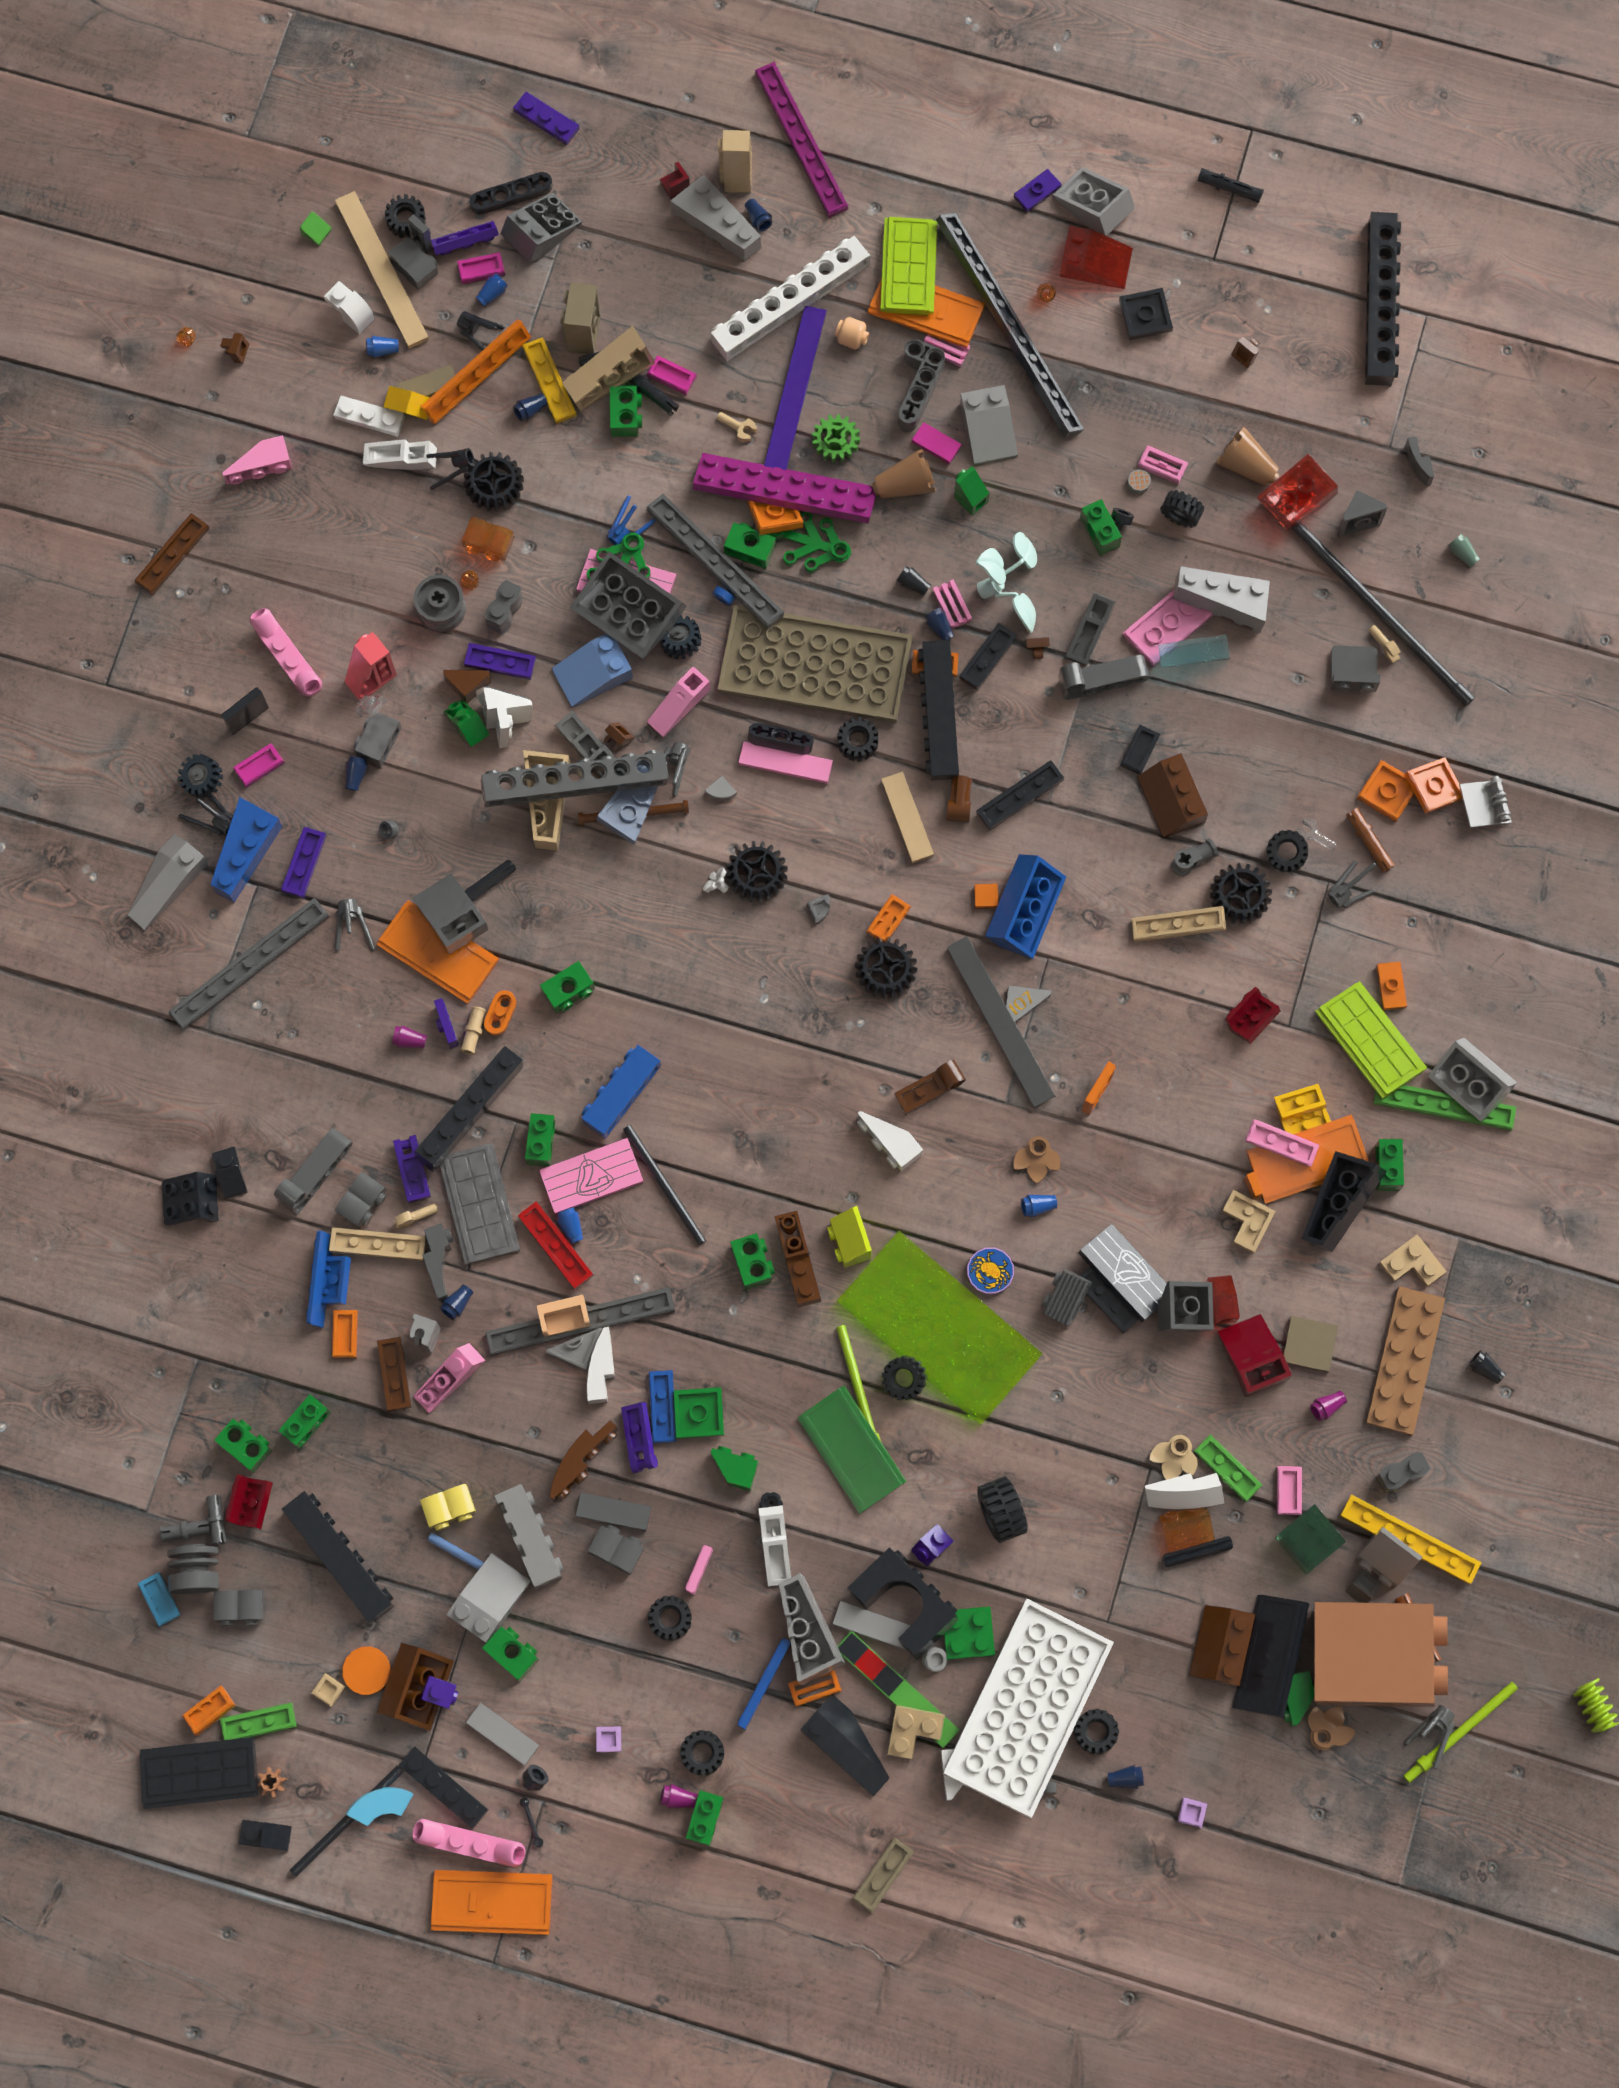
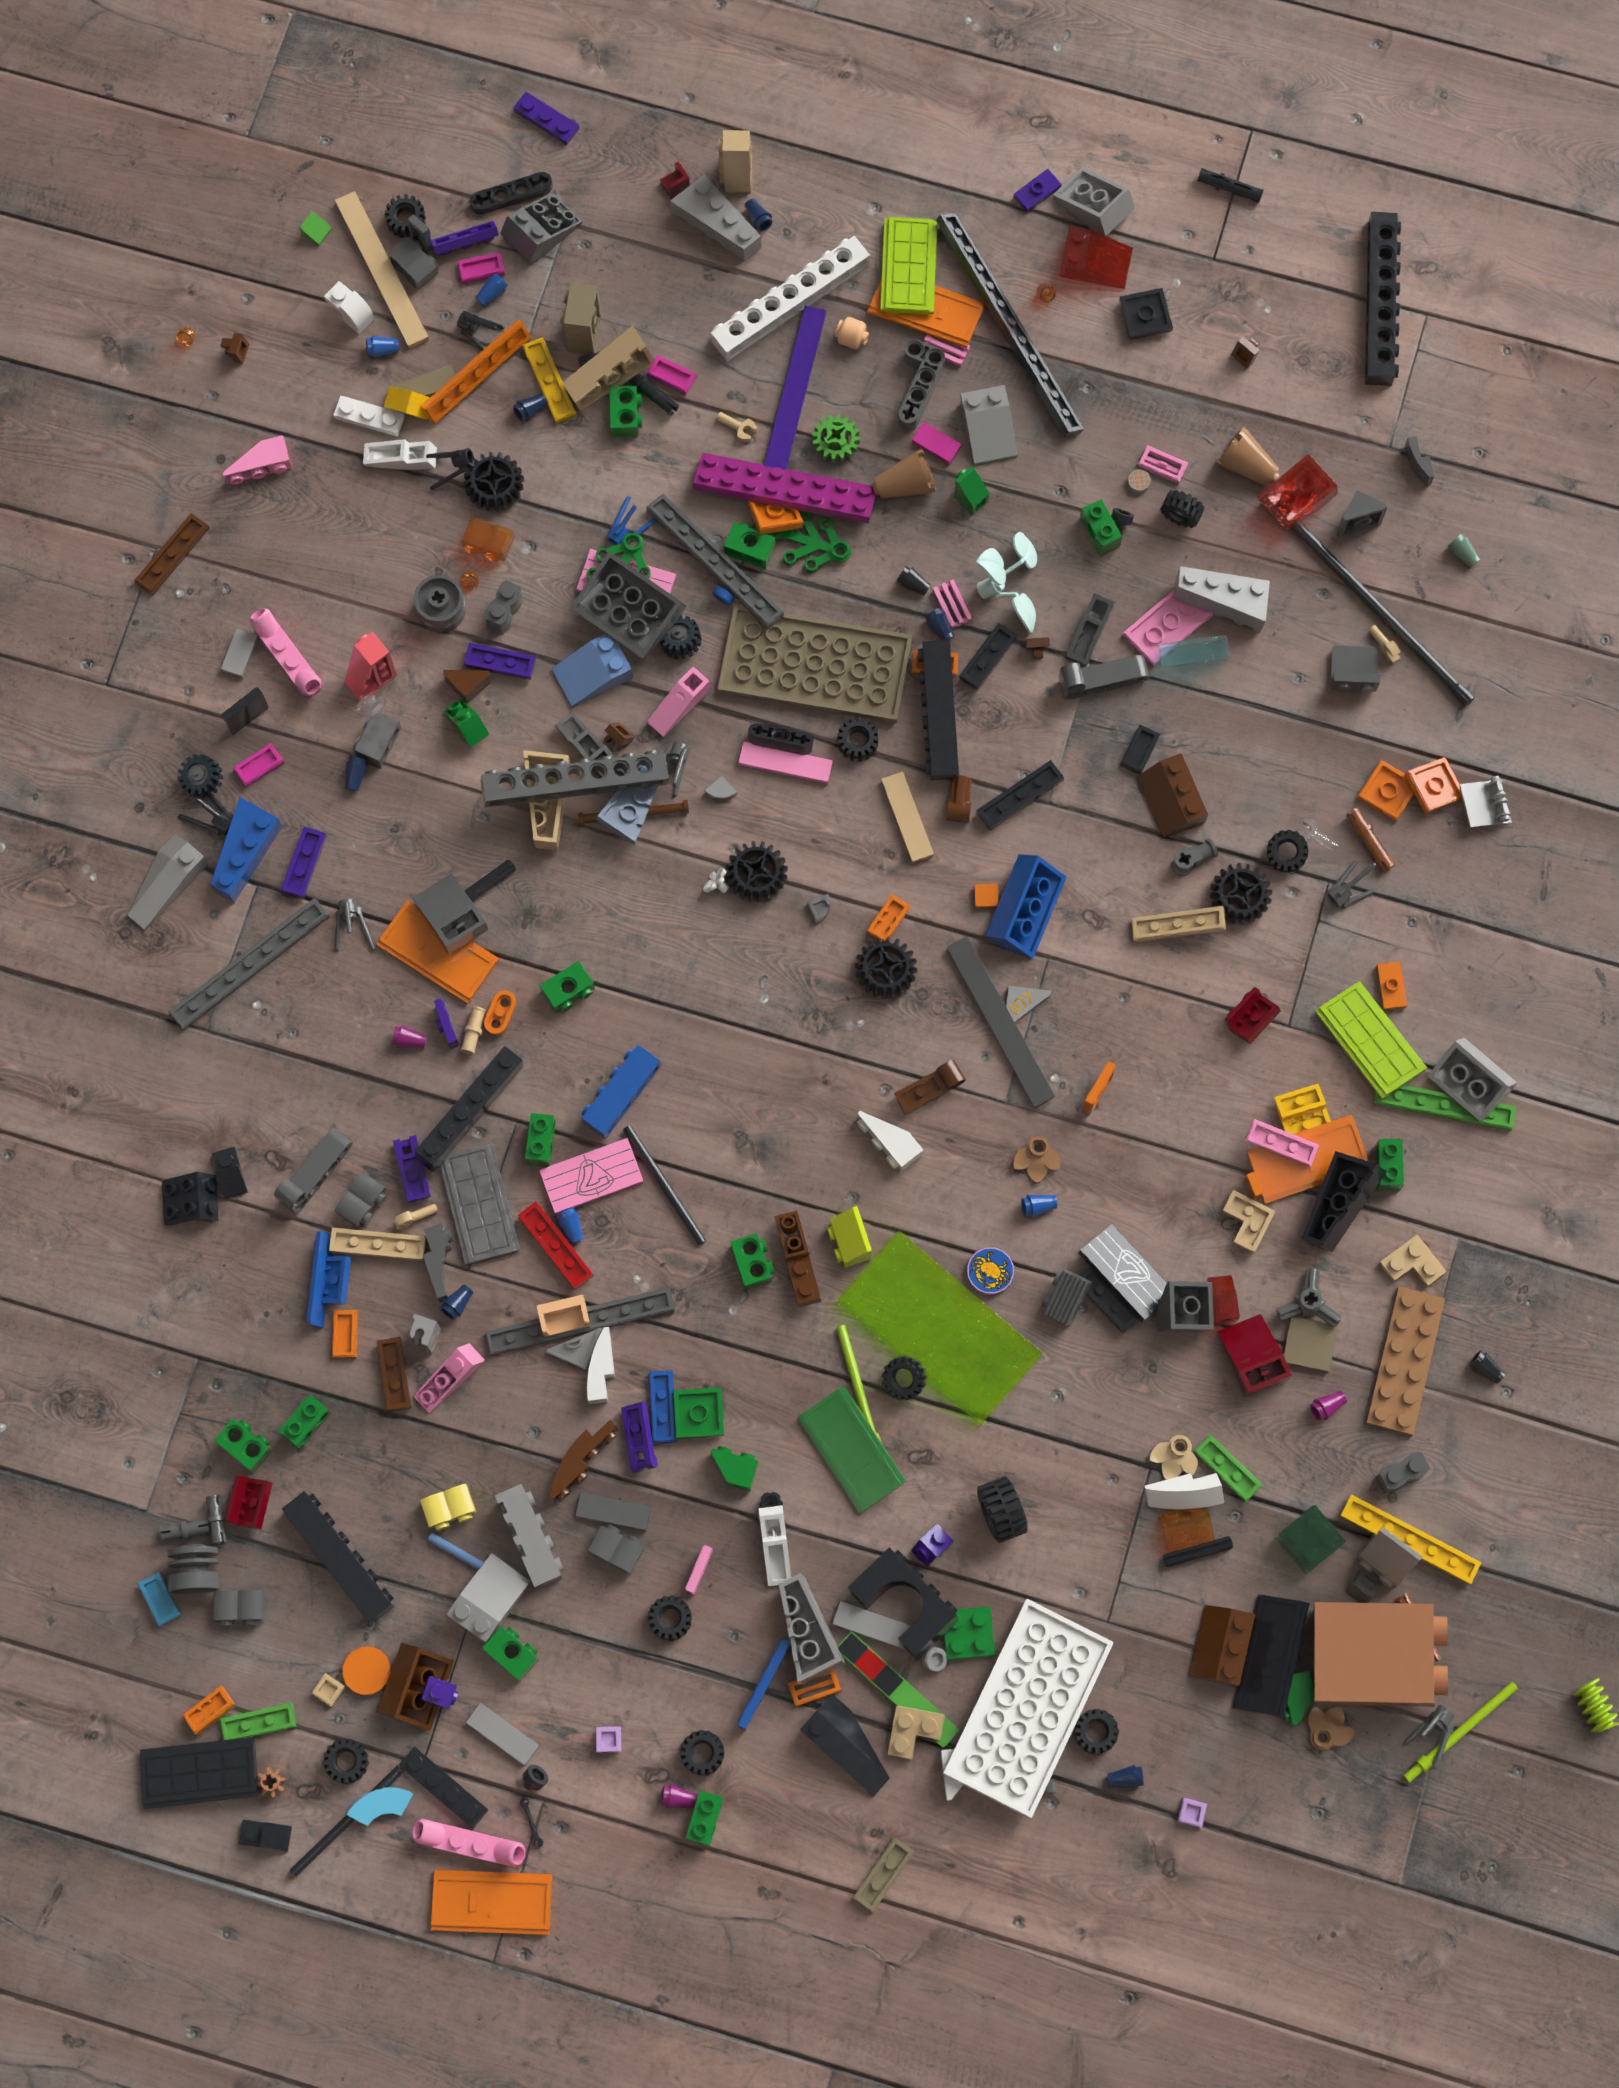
(239, 653): none -> light grey tile
(356, 1771): none -> black tyre
(387, 825): dark grey hinge -> none
(503, 710): white piece -> none
(801, 139): magenta tile -> none
(1289, 1490): bright pink tile -> none
(1300, 1305): none -> dark grey bush

